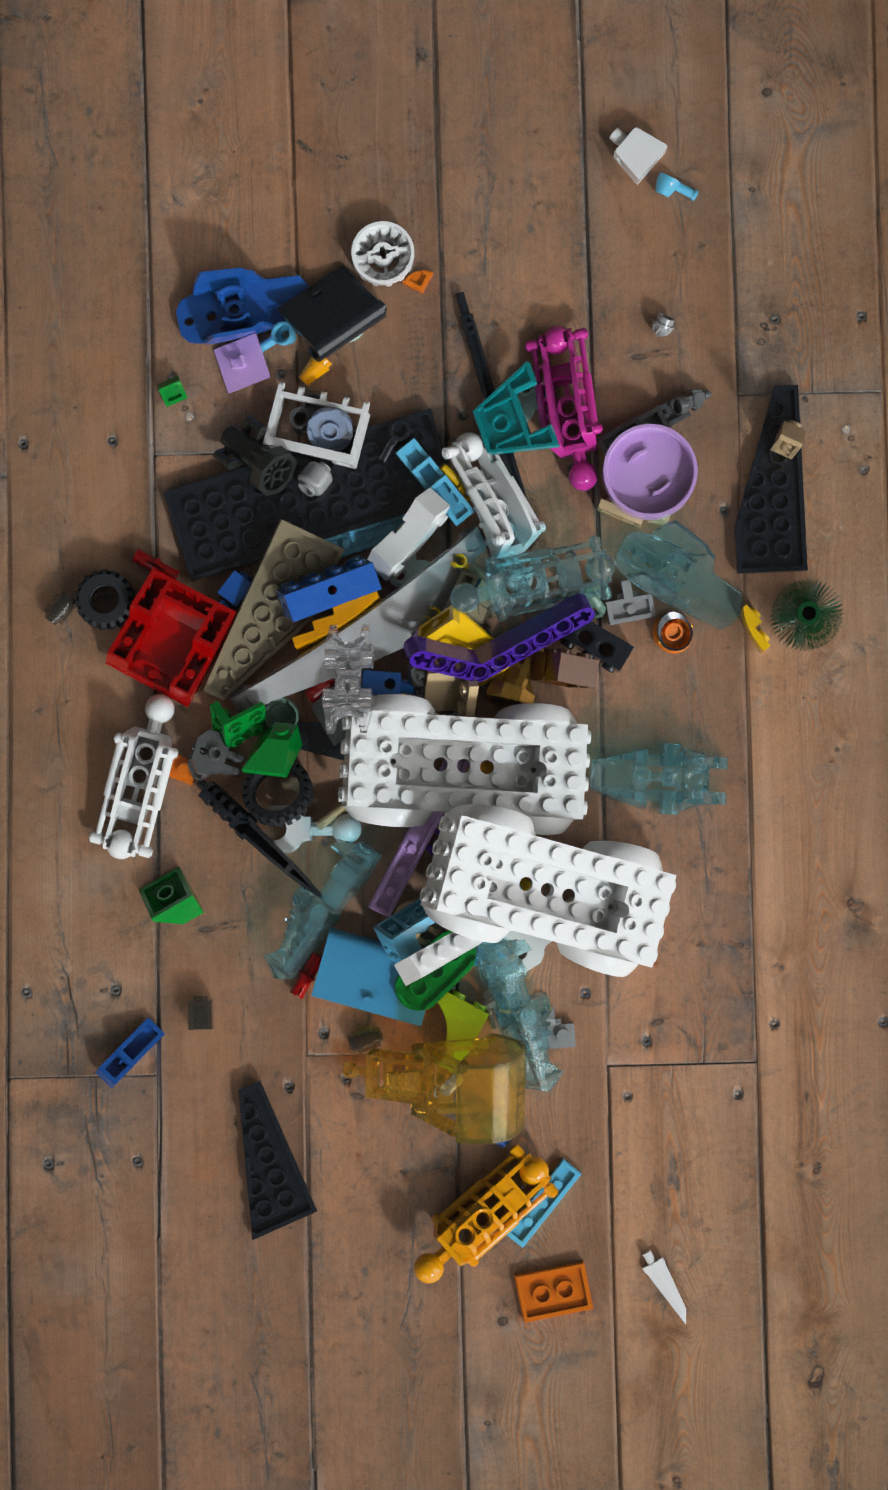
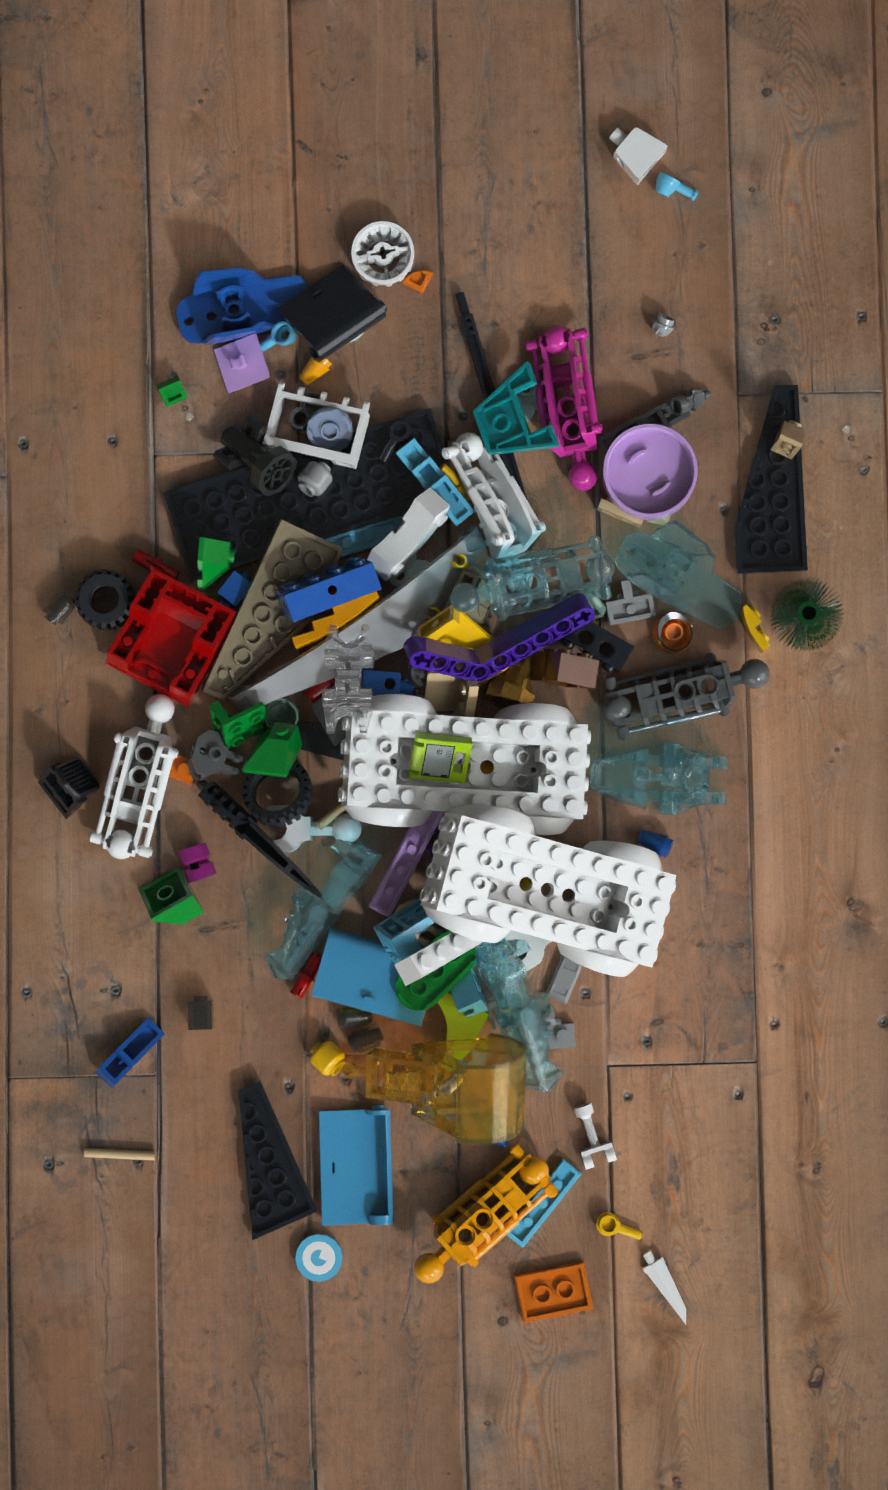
(69, 785): none -> black piece
(120, 1154): none -> tan bar
(193, 855): none -> magenta wheel
(213, 560): none -> green slope
(319, 1257): none -> medium azure tile
(327, 1058): none -> yellow head
(352, 1017): none -> clear smoke cone
(360, 1155): none -> dark azure door
(435, 757): none -> lime container
(469, 995): none -> medium azure hinge
(563, 980): none -> light grey tile
(584, 1112): none -> white bar
(609, 1224): none -> yellow plate
(618, 707): none -> dark grey piece
(656, 842): none -> blue cone

